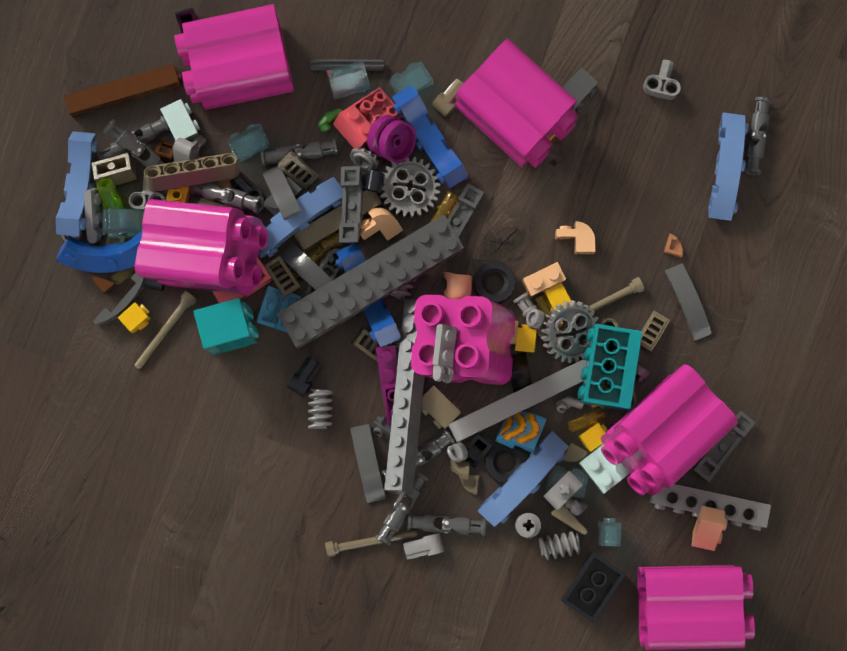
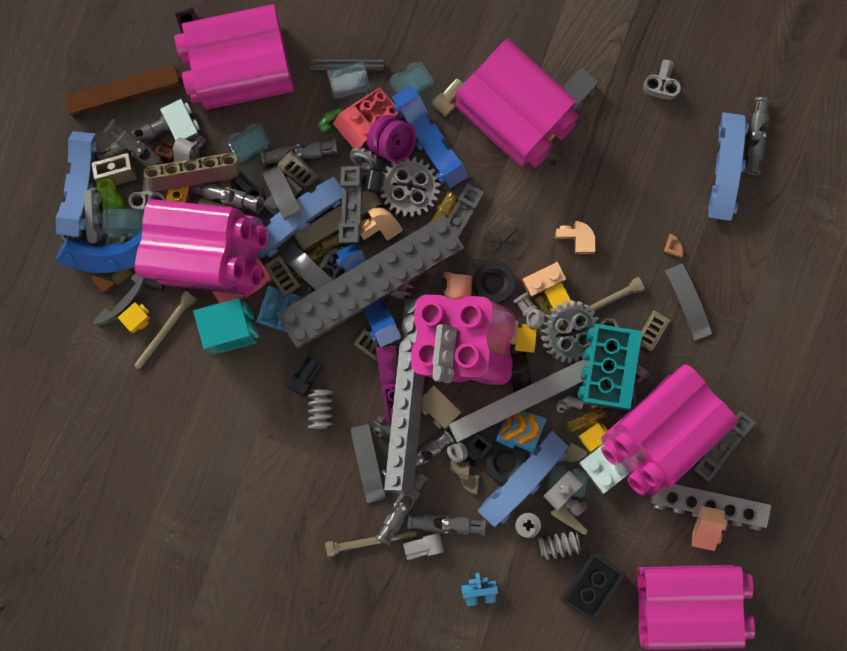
(479, 587): none -> dark azure hips
(609, 532): clear light blue brick -> none

